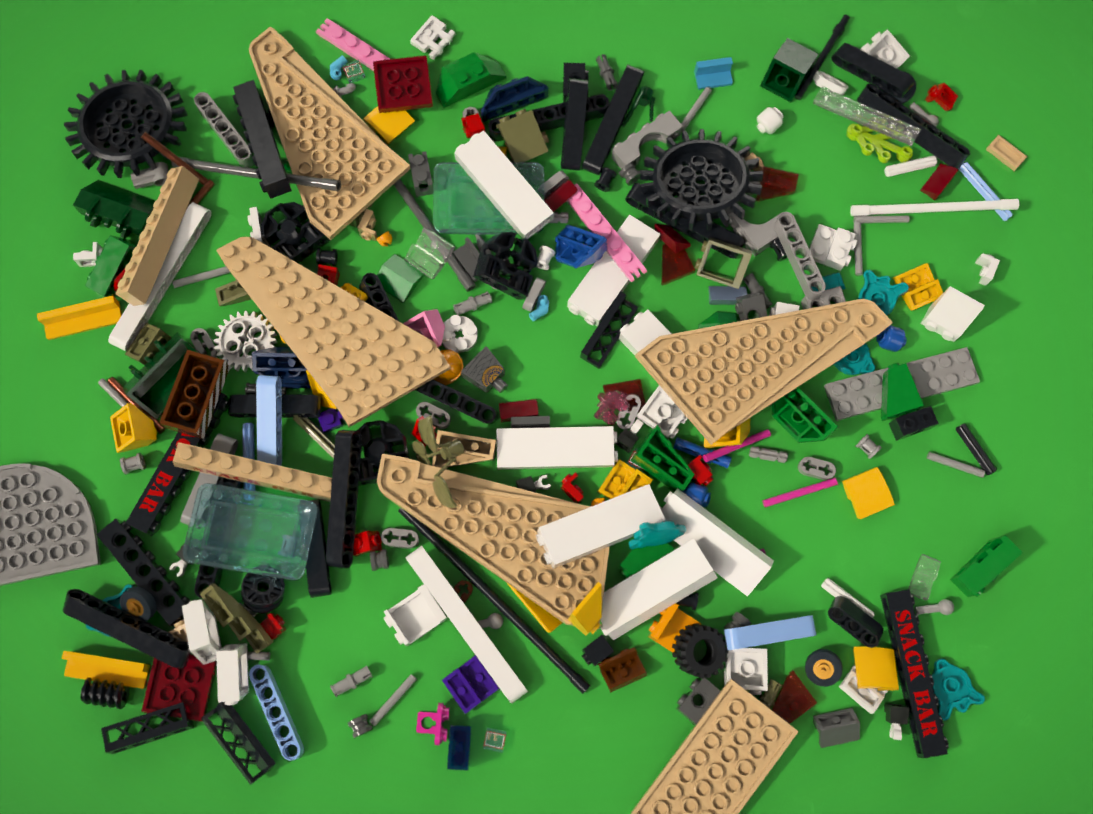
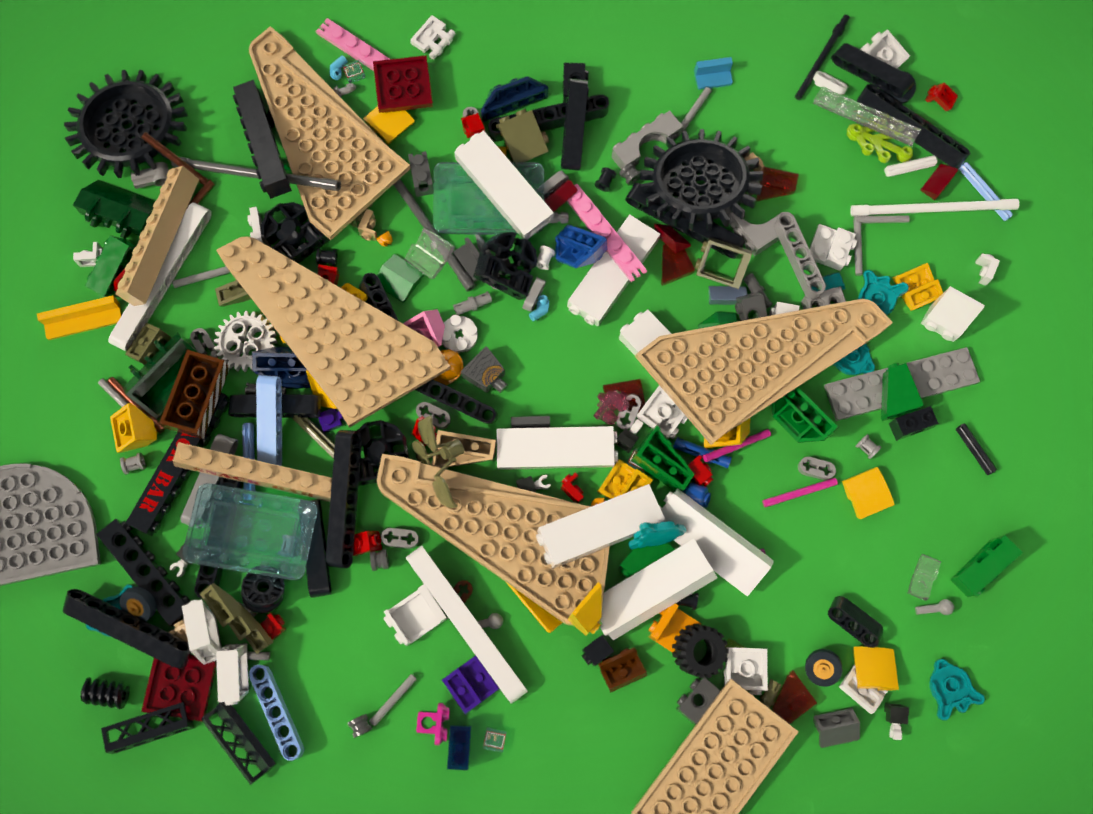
(104, 668): yellow panel -> none
(220, 123): light grey beam -> none
(351, 681): light grey pin -> none
(467, 77): green wedge -> none
(518, 409): dark red slope -> none
(573, 676): black piece -> none
(603, 326): black fence -> none
(606, 72): dark grey pin -> none
(613, 120): black beam -> none
(644, 97): dark green plant -> none
(738, 621): dark grey wheel -> none
(768, 454): light grey axle -> none
(769, 120): white head -> none
(770, 632): light blue beam -> none
(778, 248): black bush -> none
(788, 69): dark green slope -> none
(836, 590): white axle -> none
(892, 339): blue head -> none
(914, 674): black brick -> none
(919, 111): light grey bar -> none
(955, 464): light grey bar -> none
(1006, 153): tan tile -> none

